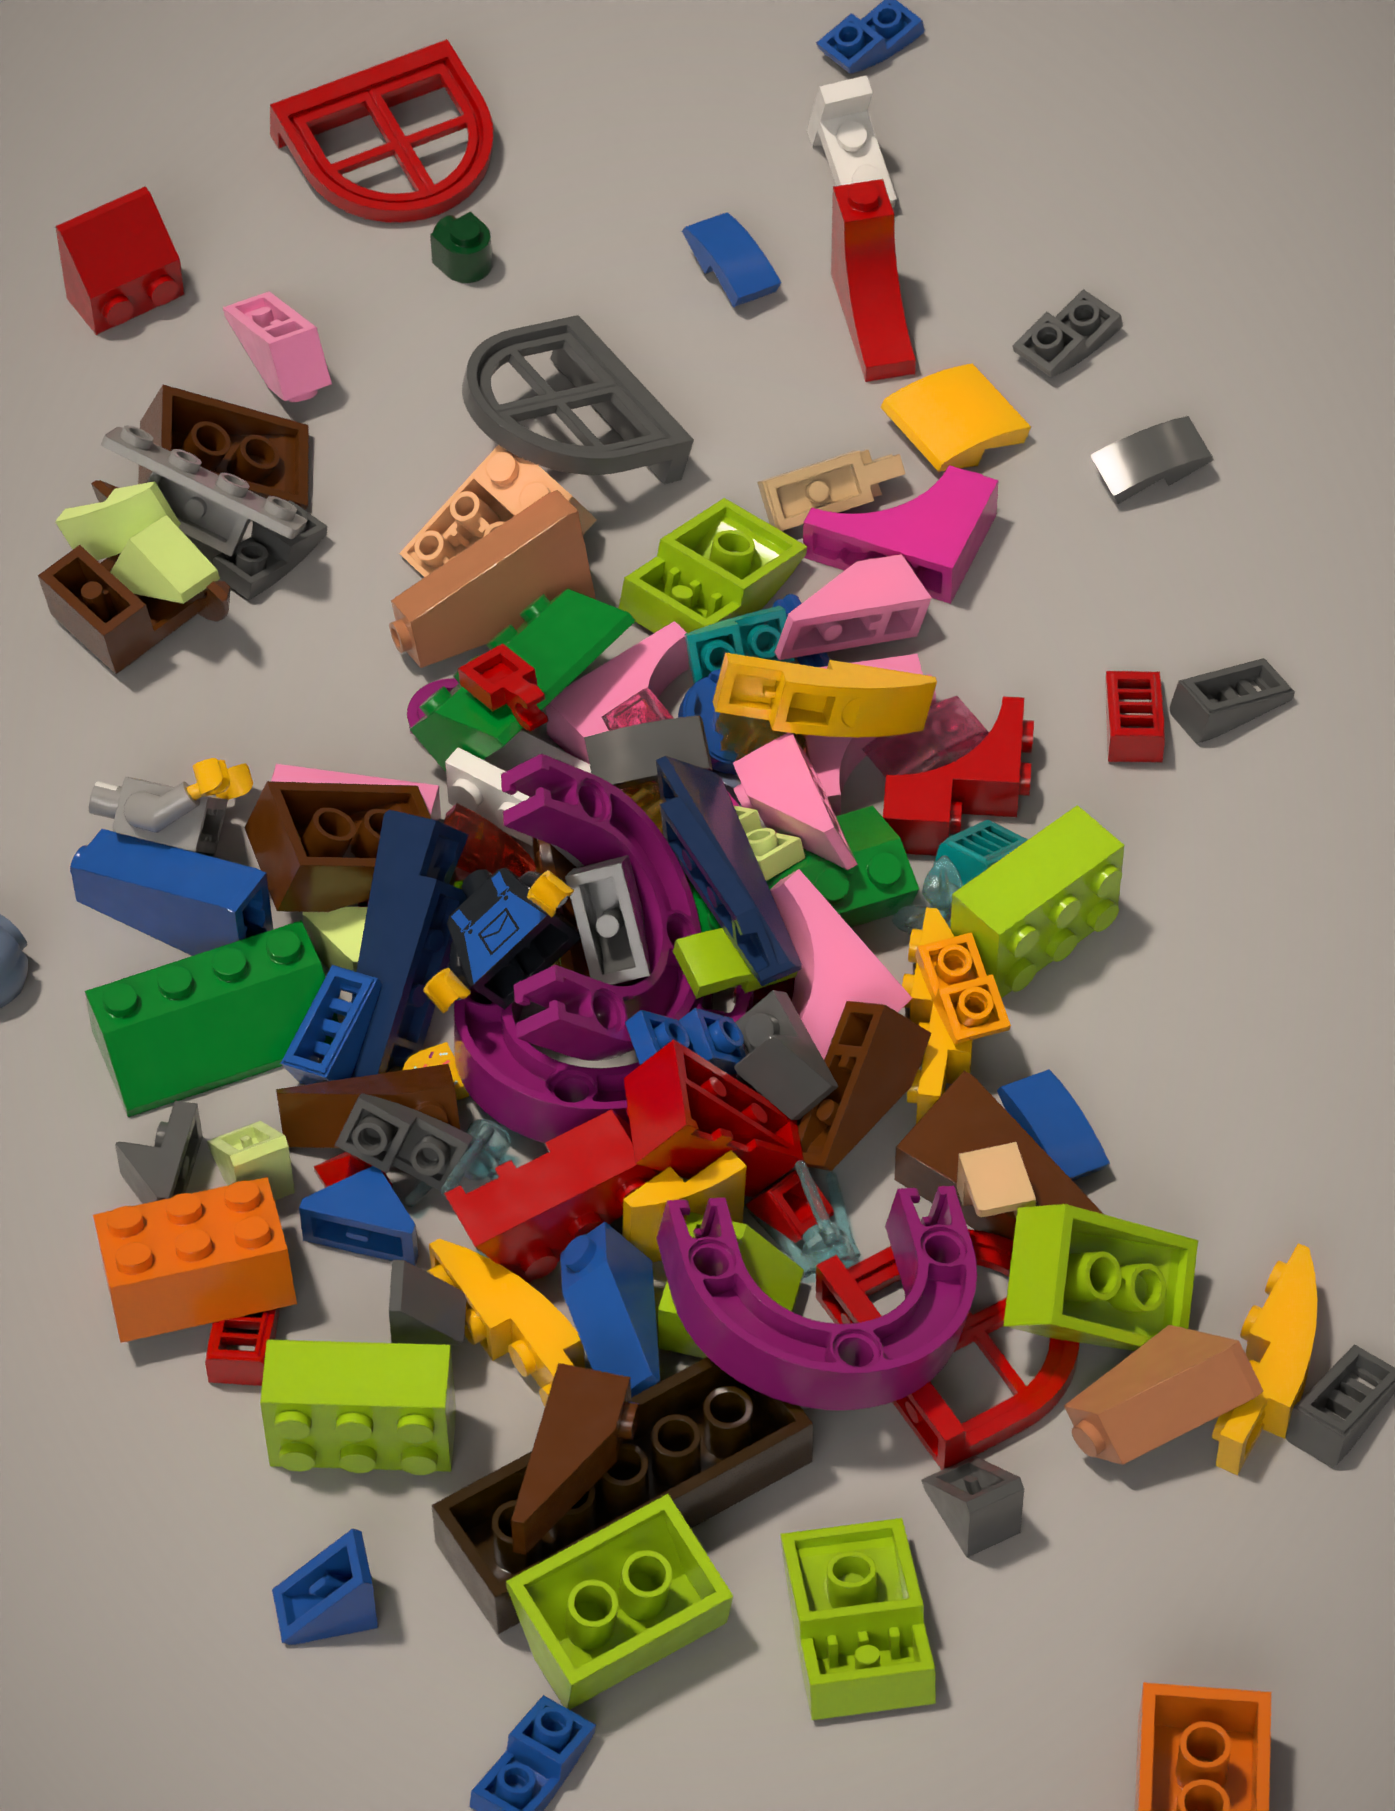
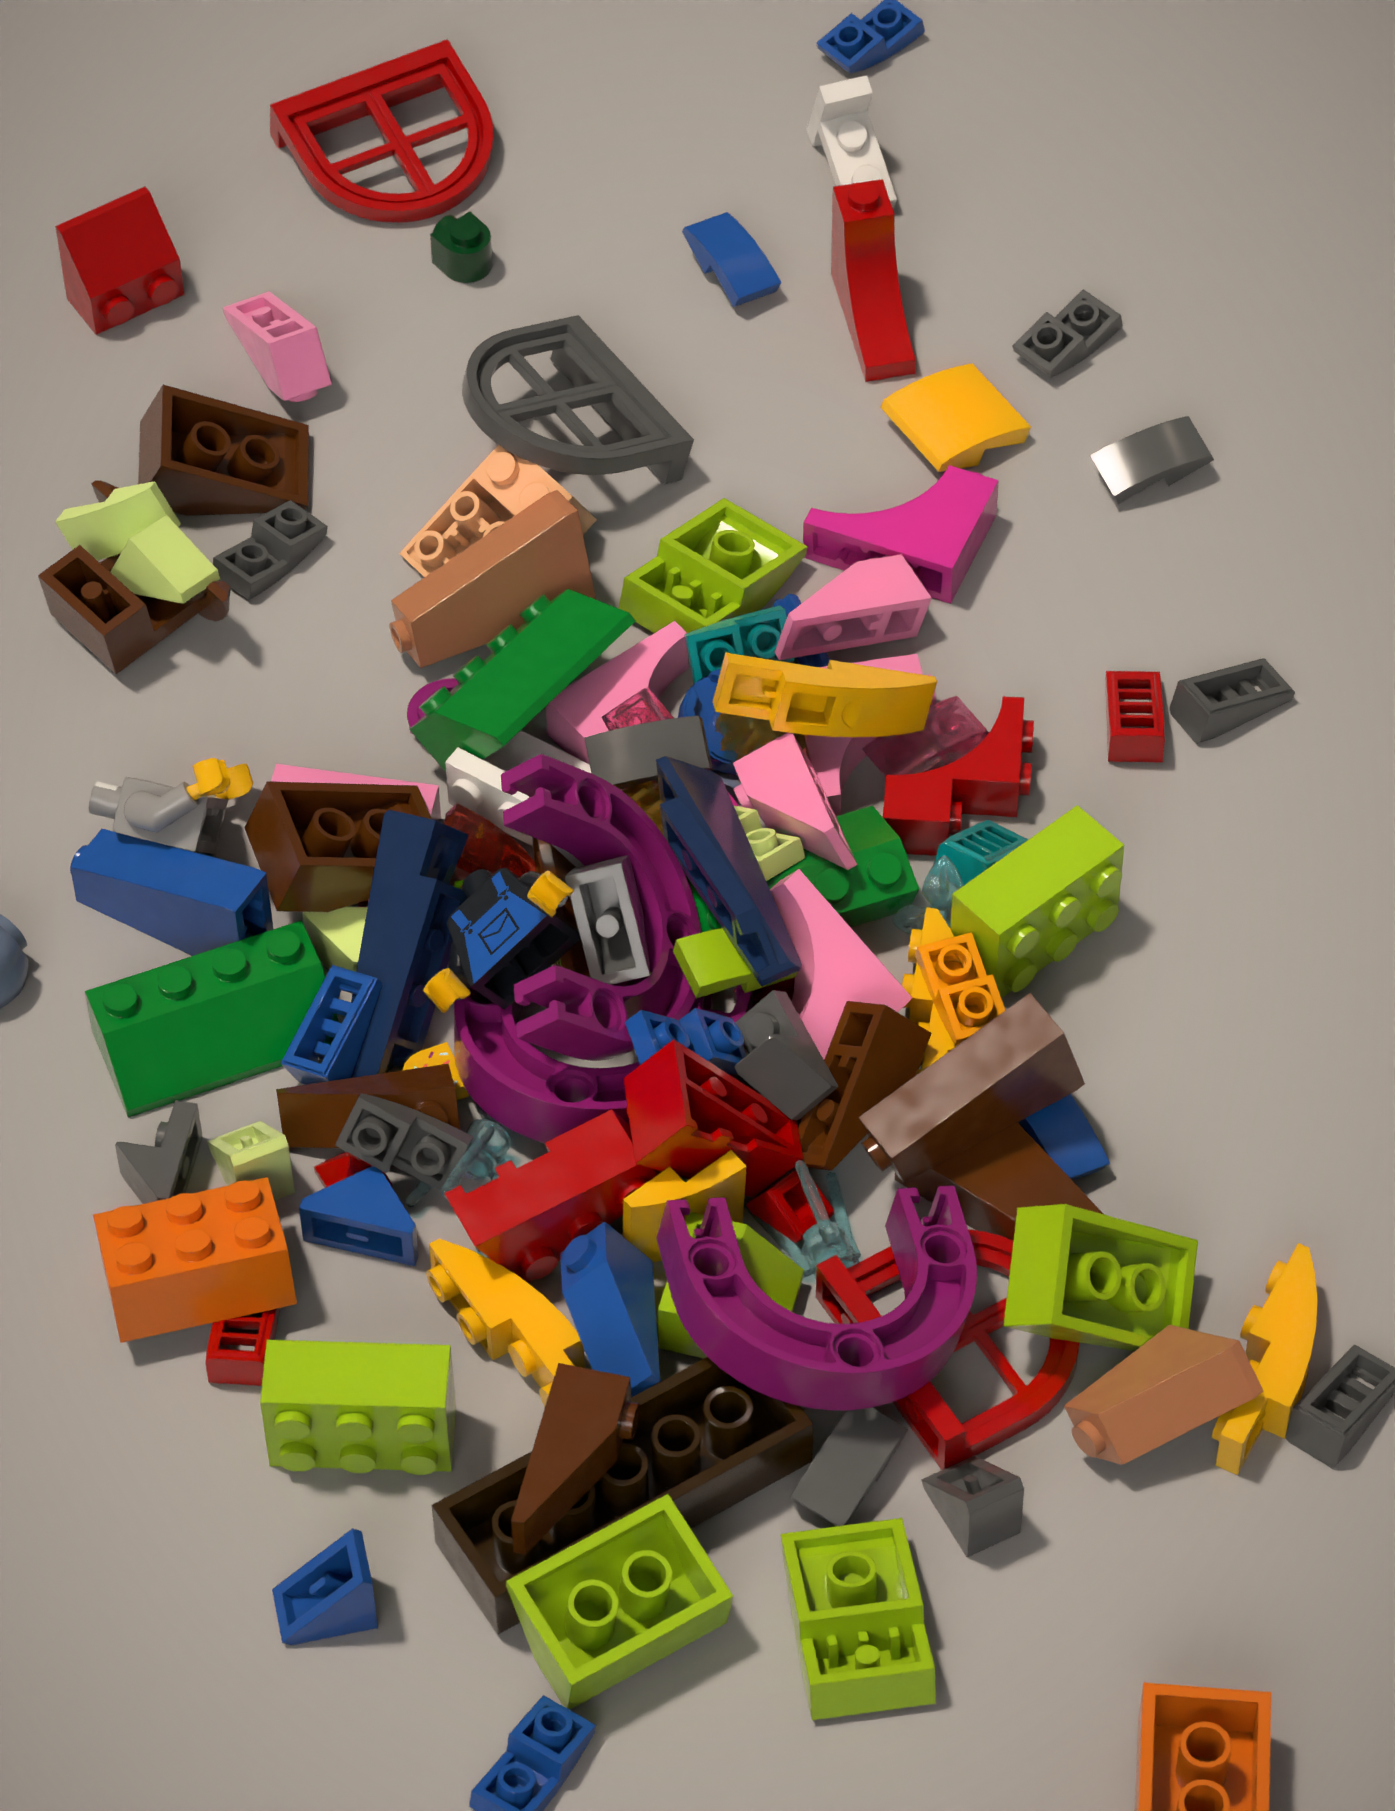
(206, 504): light grey bracket -> none
(424, 1307): dark grey slope -> none
(503, 679): red plate -> none
(826, 486): tan hinge -> none
(848, 1465): none -> dark grey slope
(973, 1092): none -> reddish brown slope
(994, 1180): tan panel -> none

